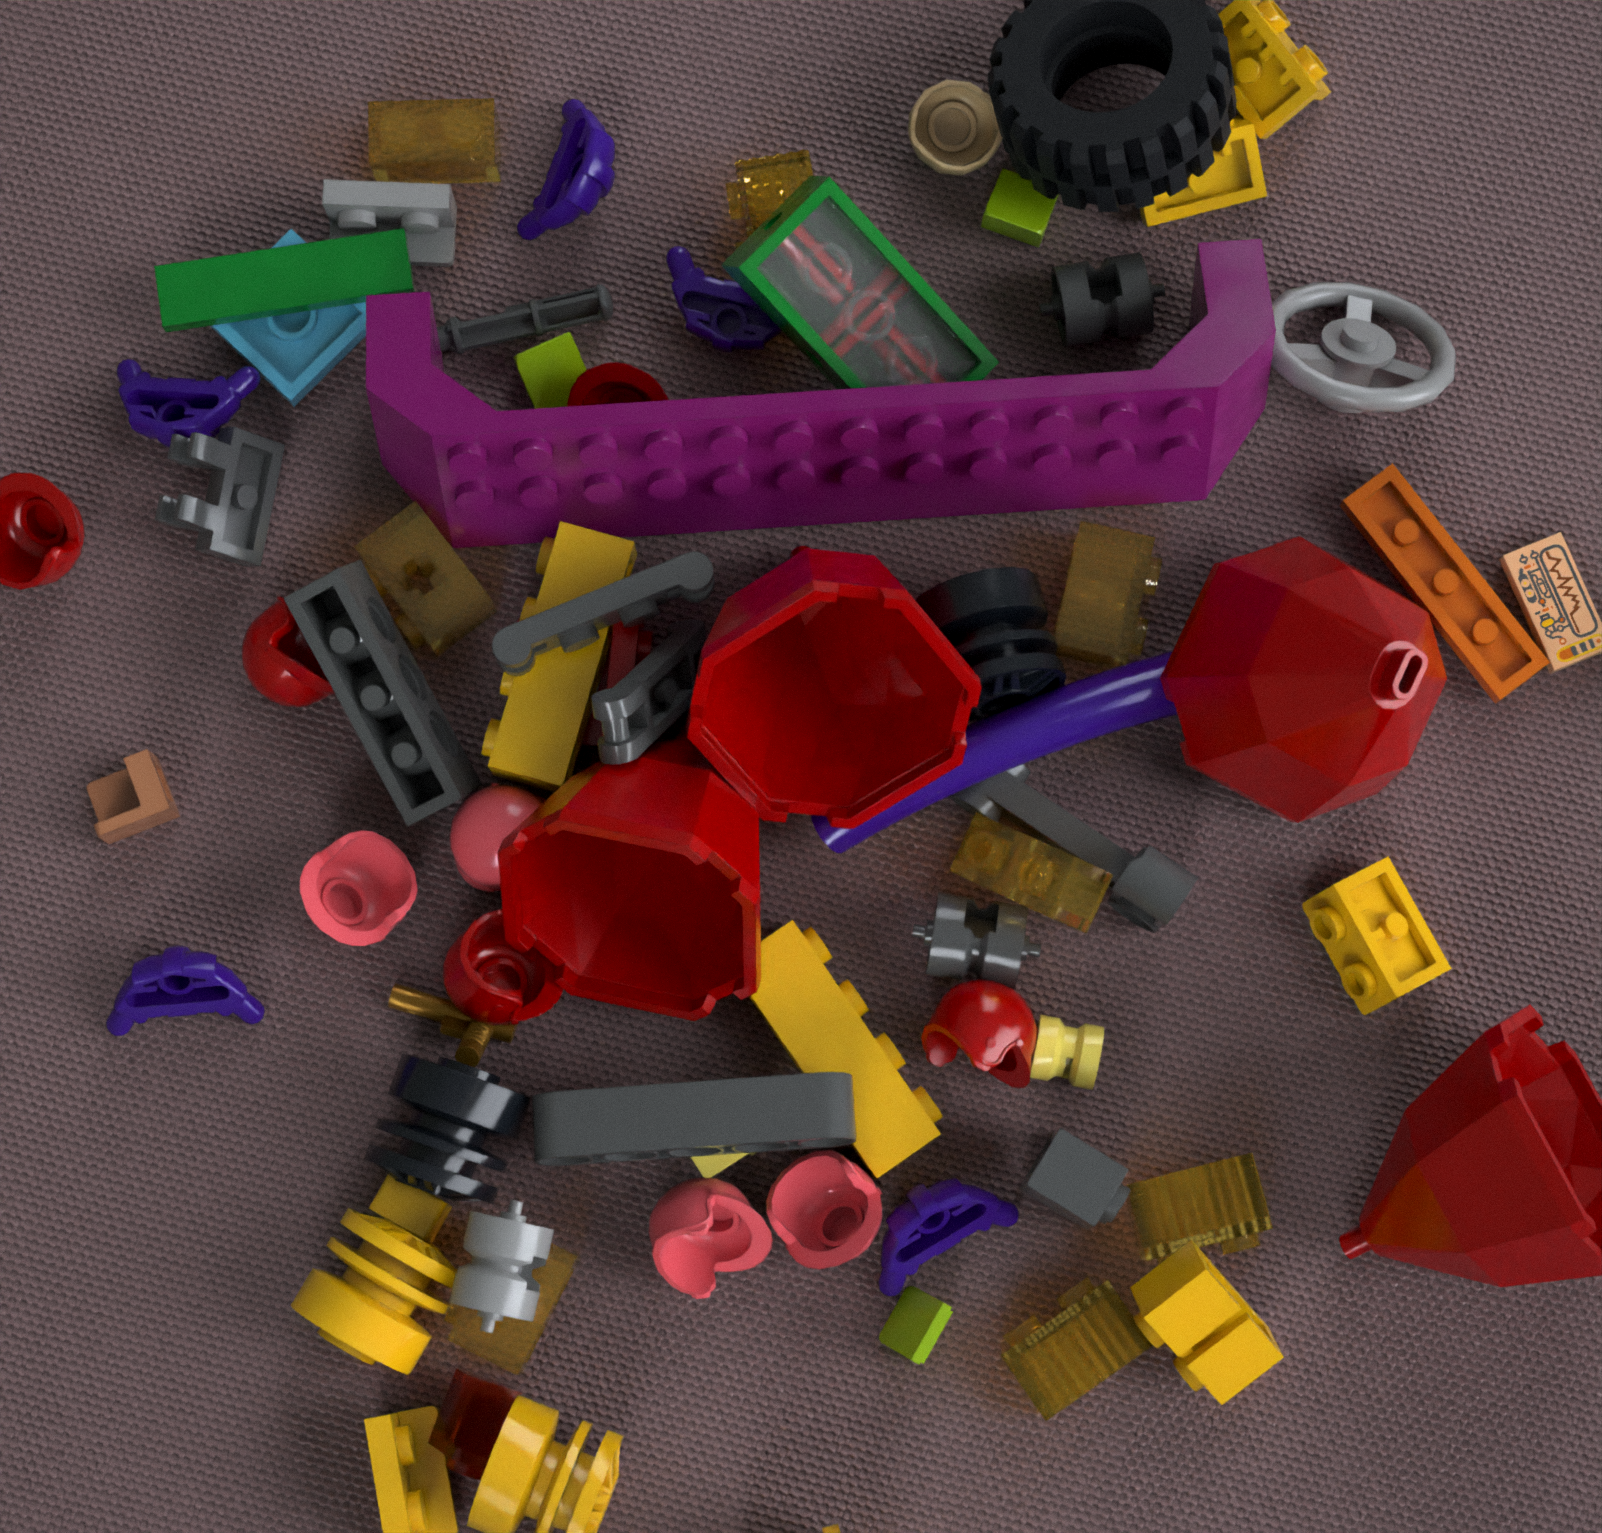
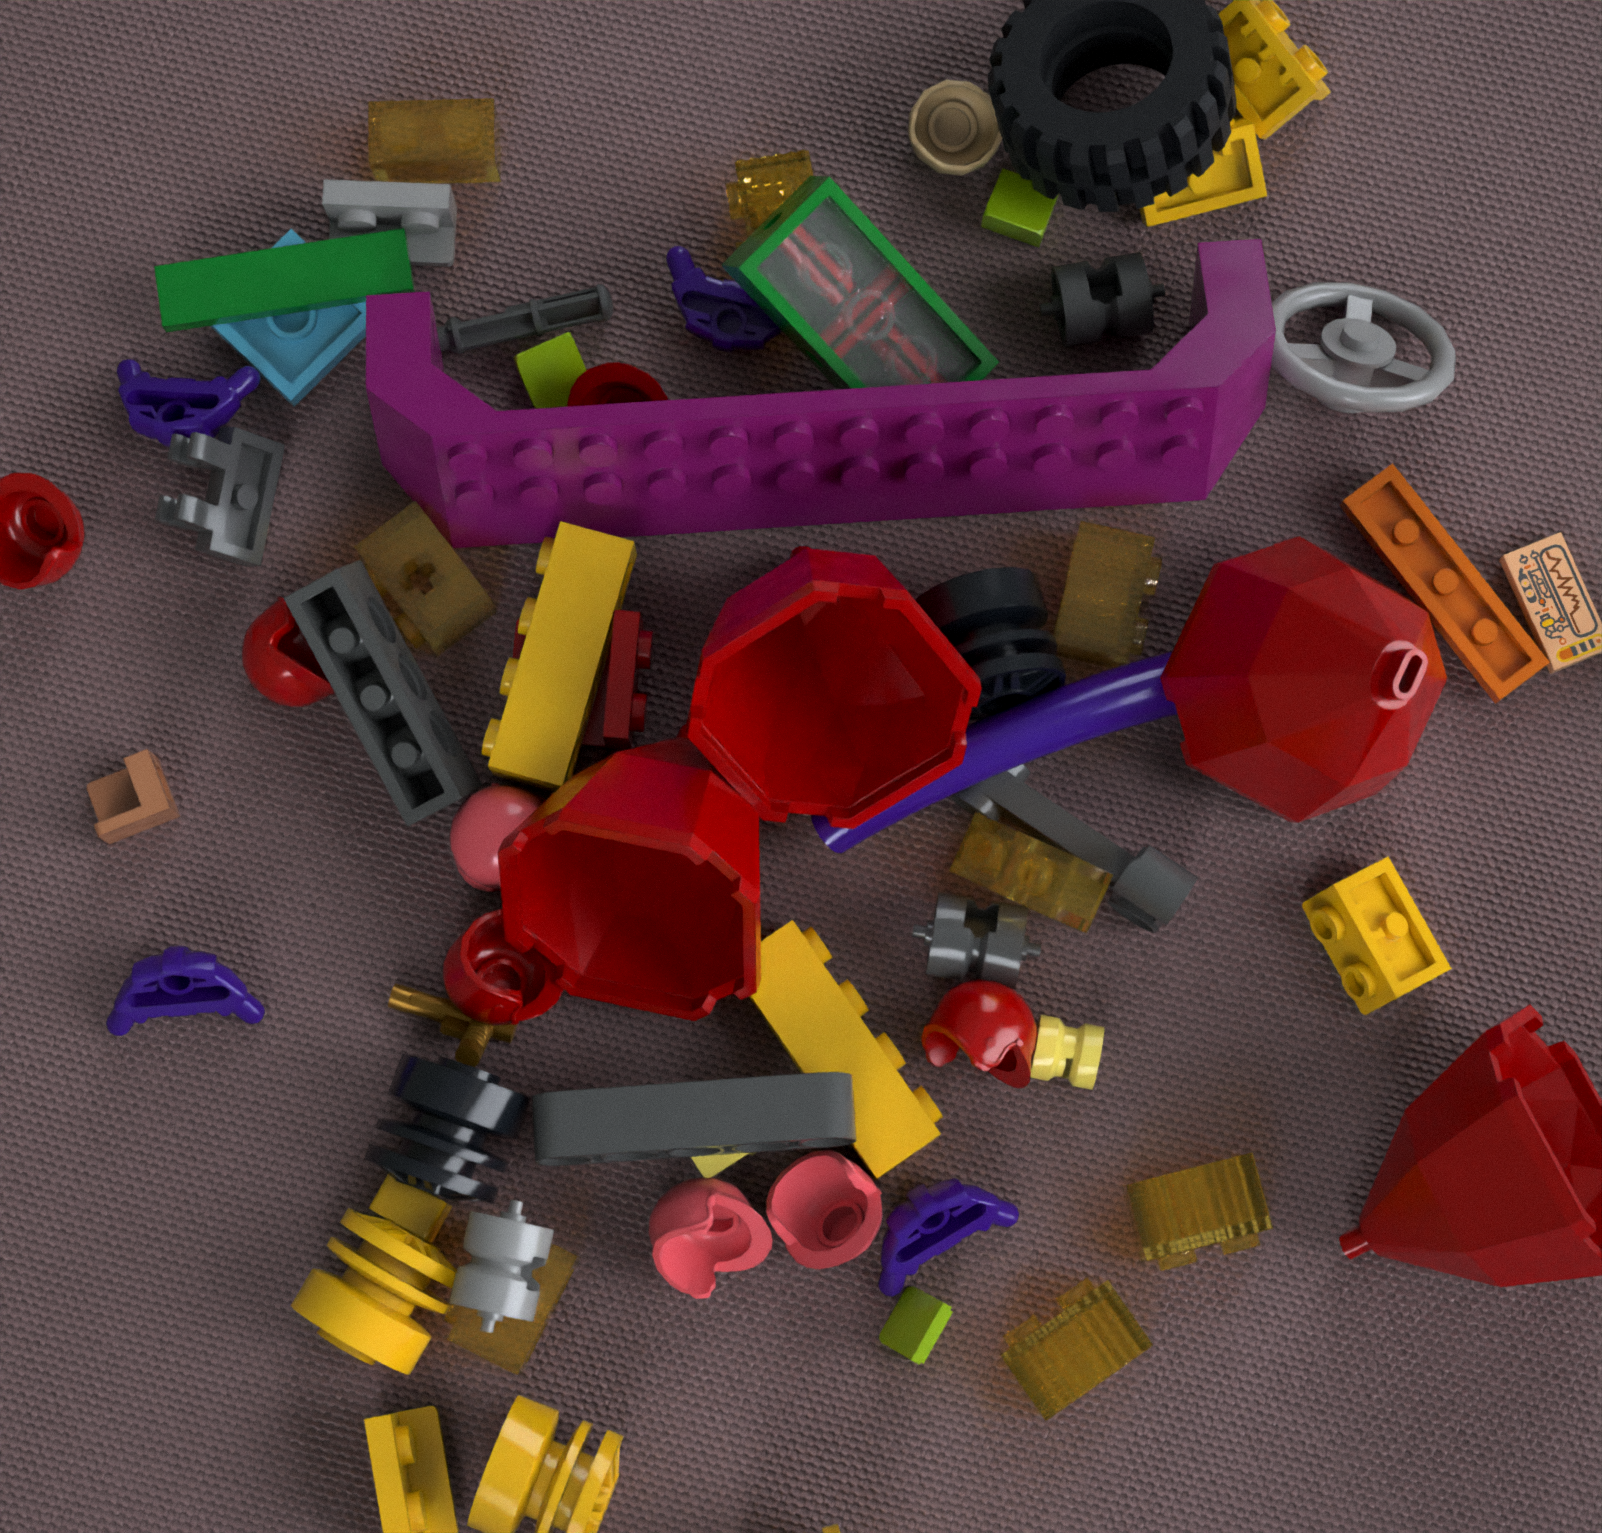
(358, 888): coral helmet -> none
(471, 1421): clear red bracket -> none
(576, 175): dark purple piece -> none
(579, 620): dark grey plate -> none
(649, 695): dark grey plate -> none
(1076, 1181): dark grey brick -> none
(1204, 1323): yellow piece -> none

